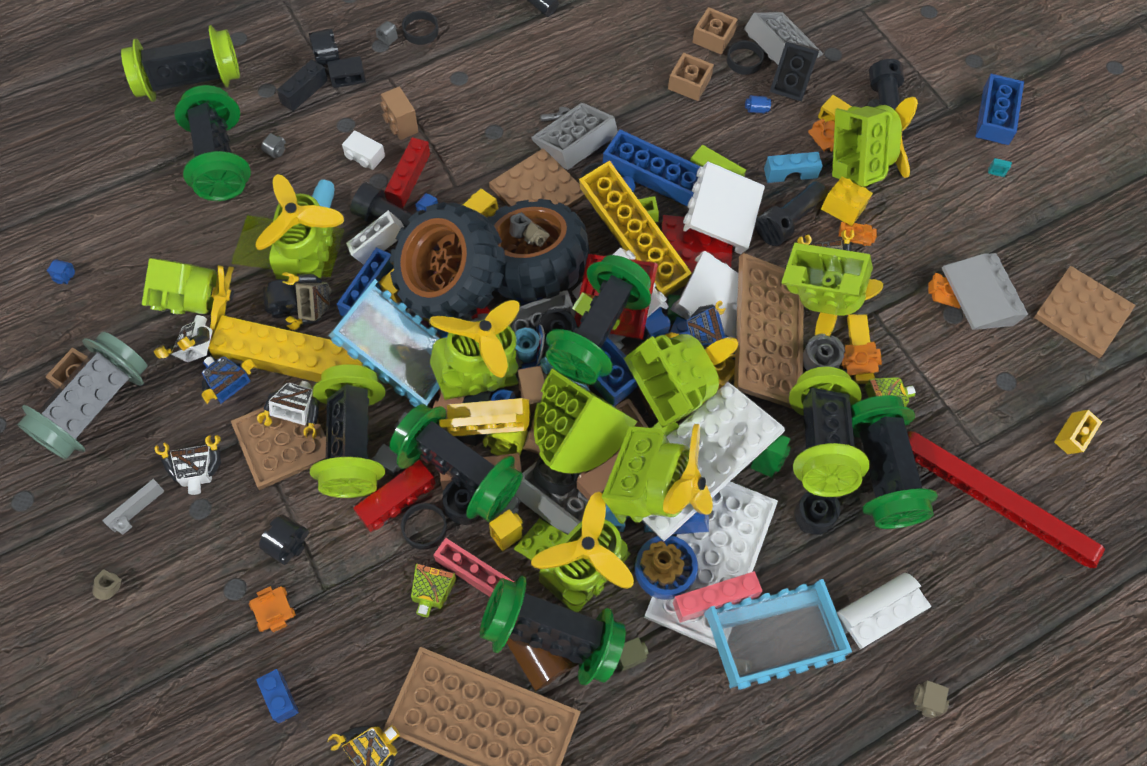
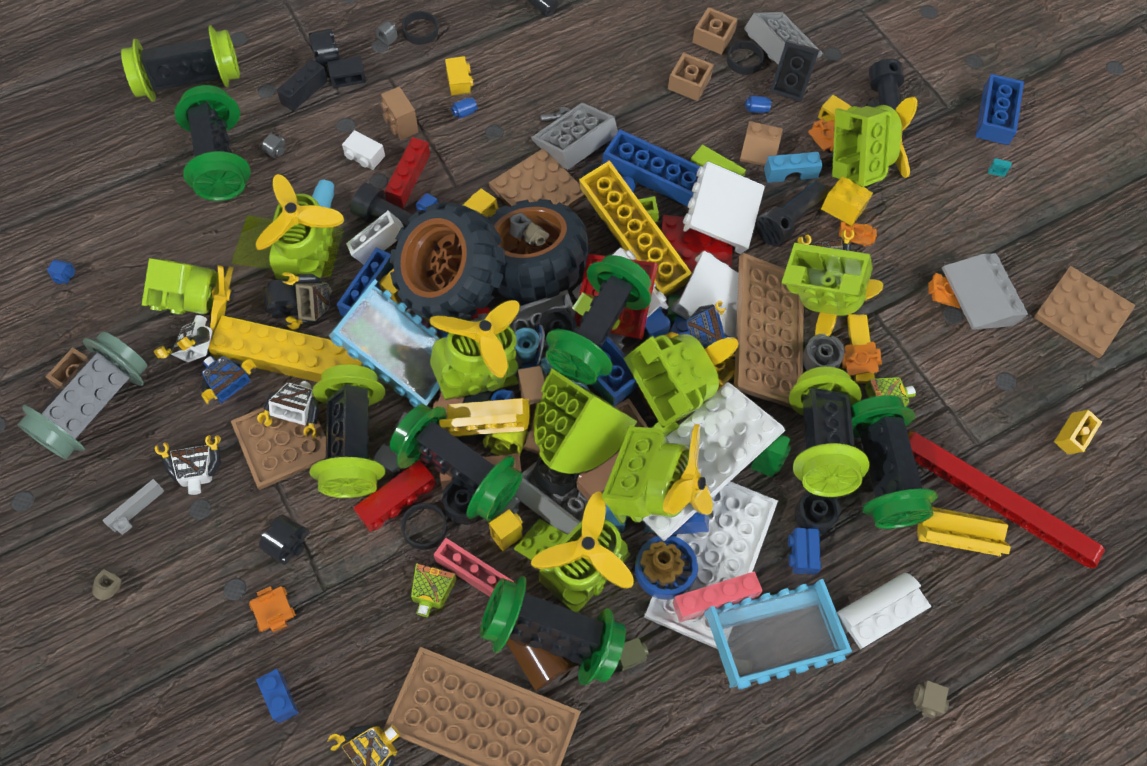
(458, 76): none -> yellow brick
(464, 107): none -> blue brick
(760, 143): none -> medium nougat slope
(805, 551): none -> blue brick
(965, 532): none -> yellow brick

